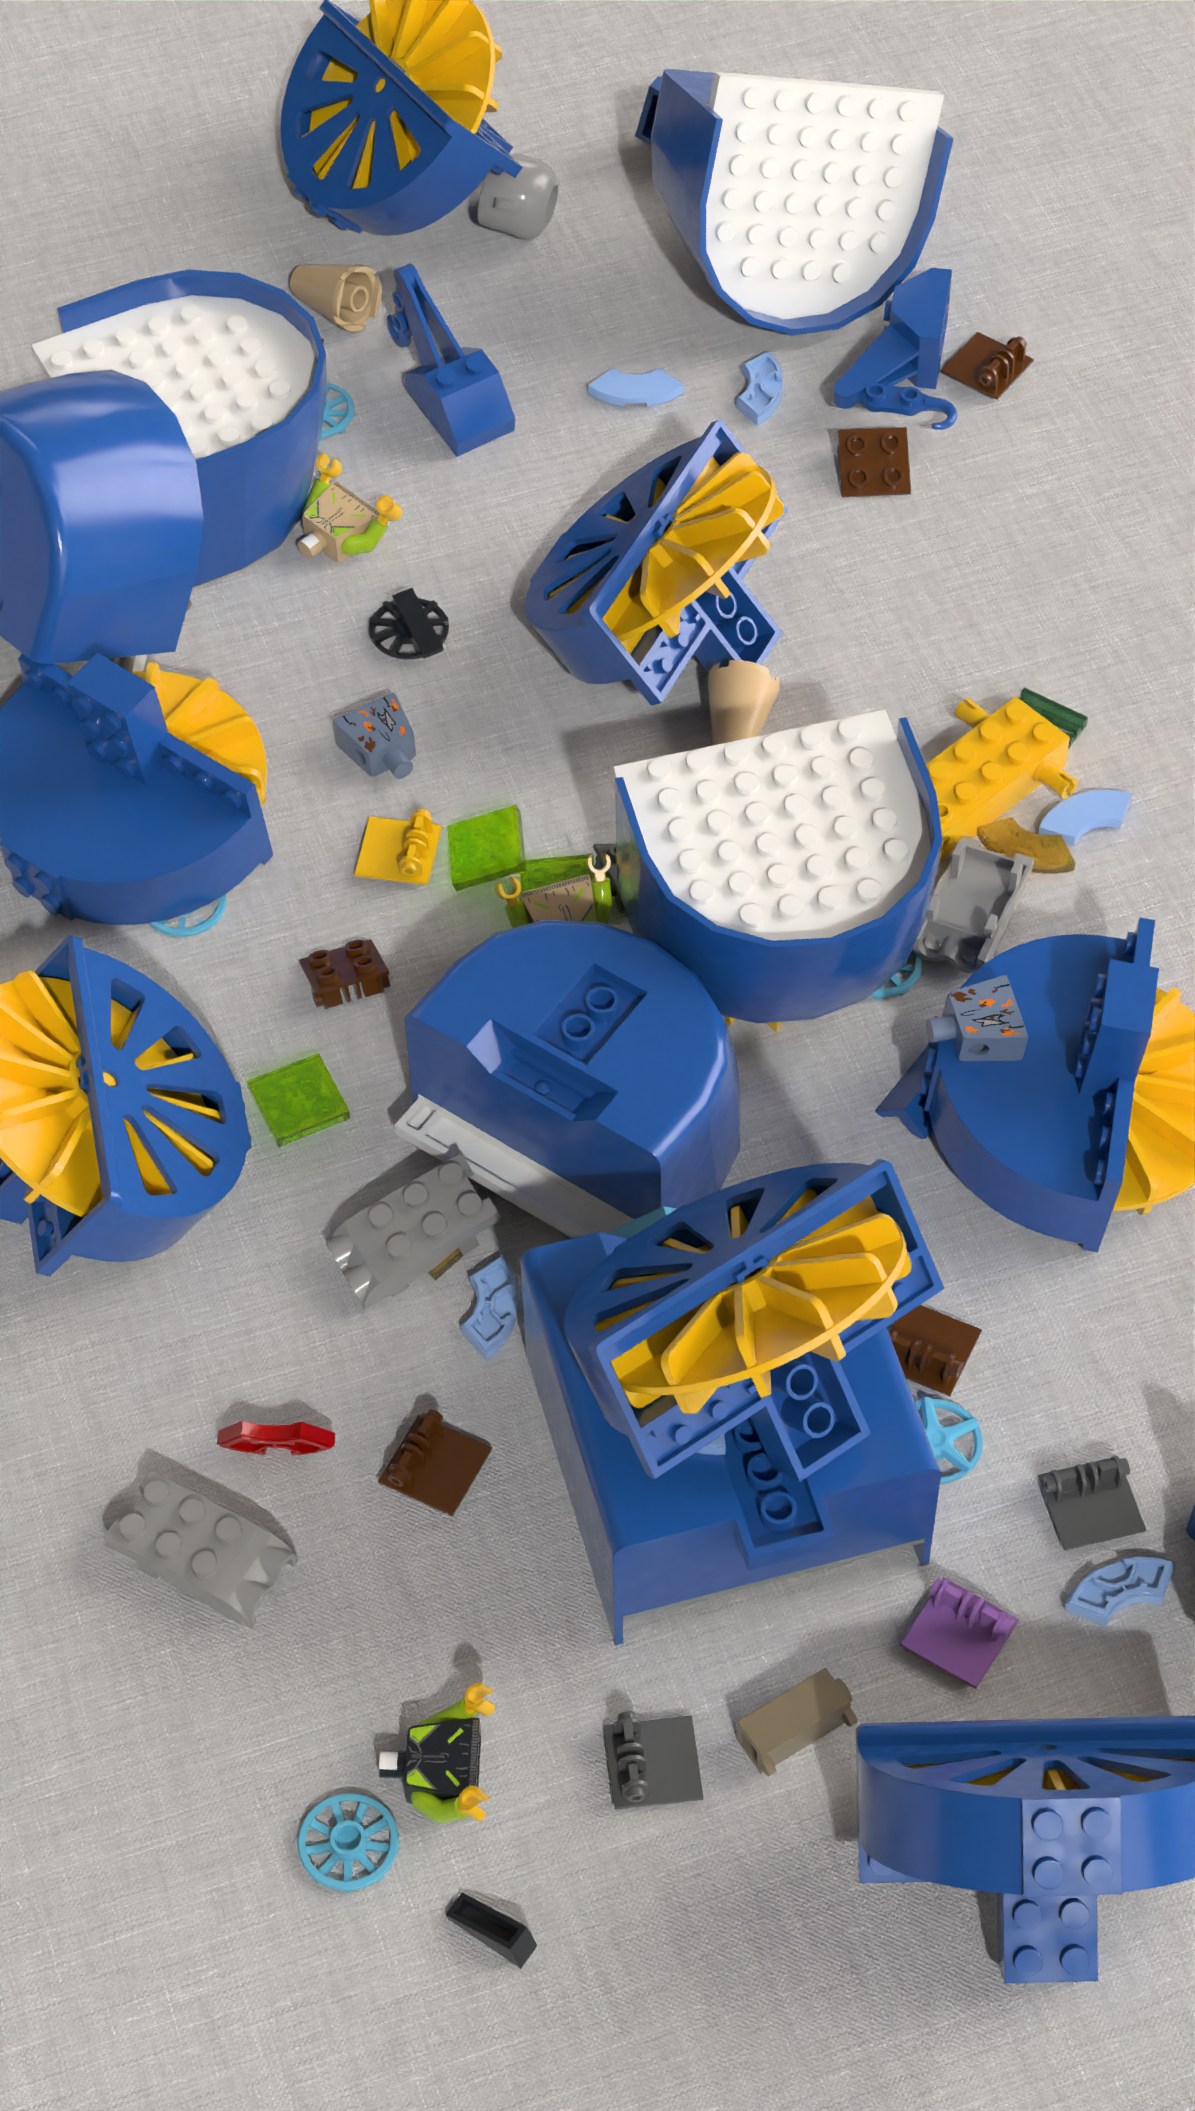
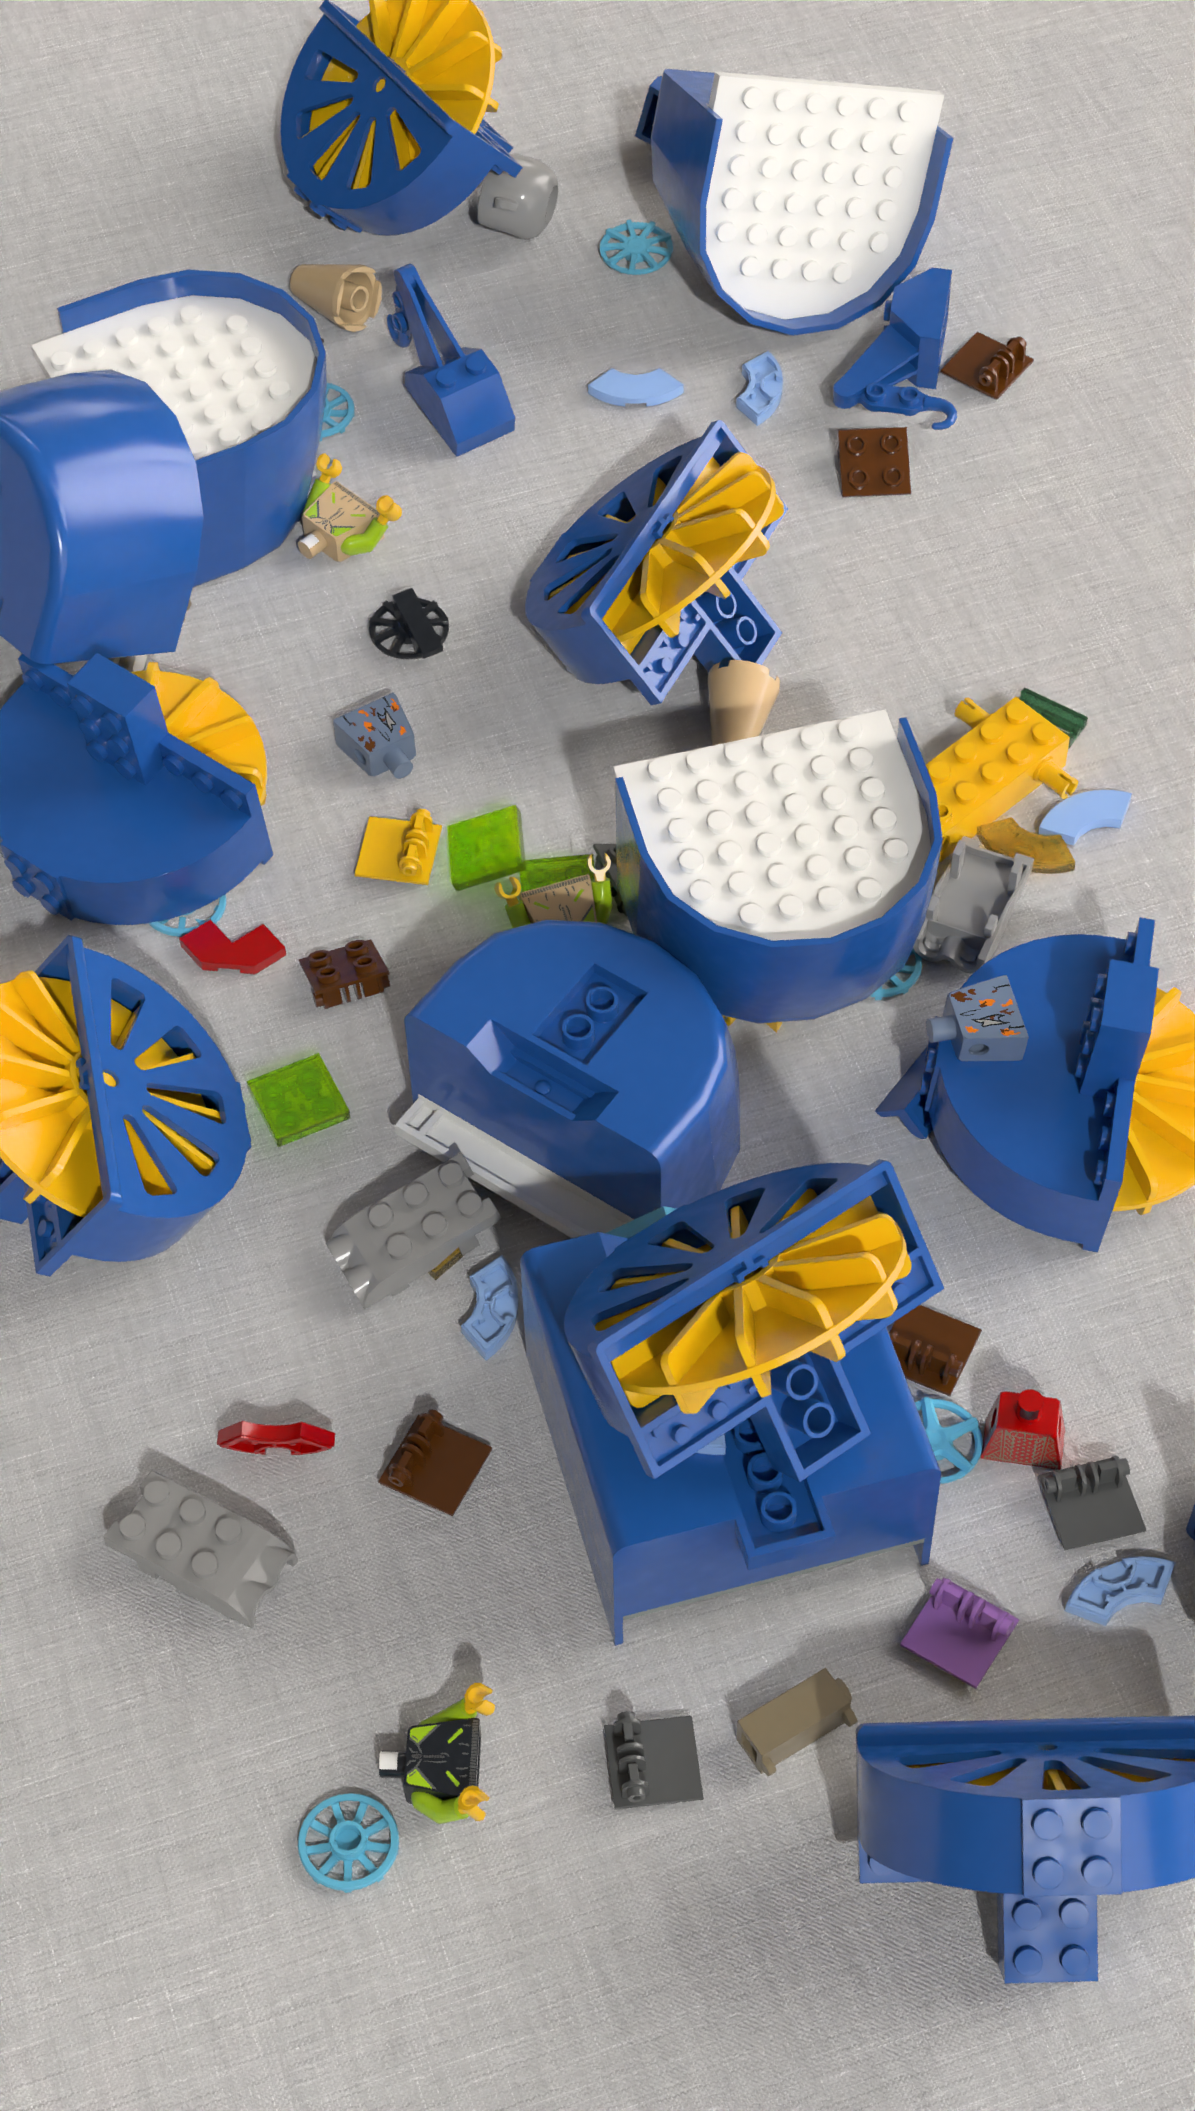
(248, 954): none -> red tile
(493, 1929): black piece -> none
(635, 247): none -> medium azure wheel
(1025, 1430): none -> red torso

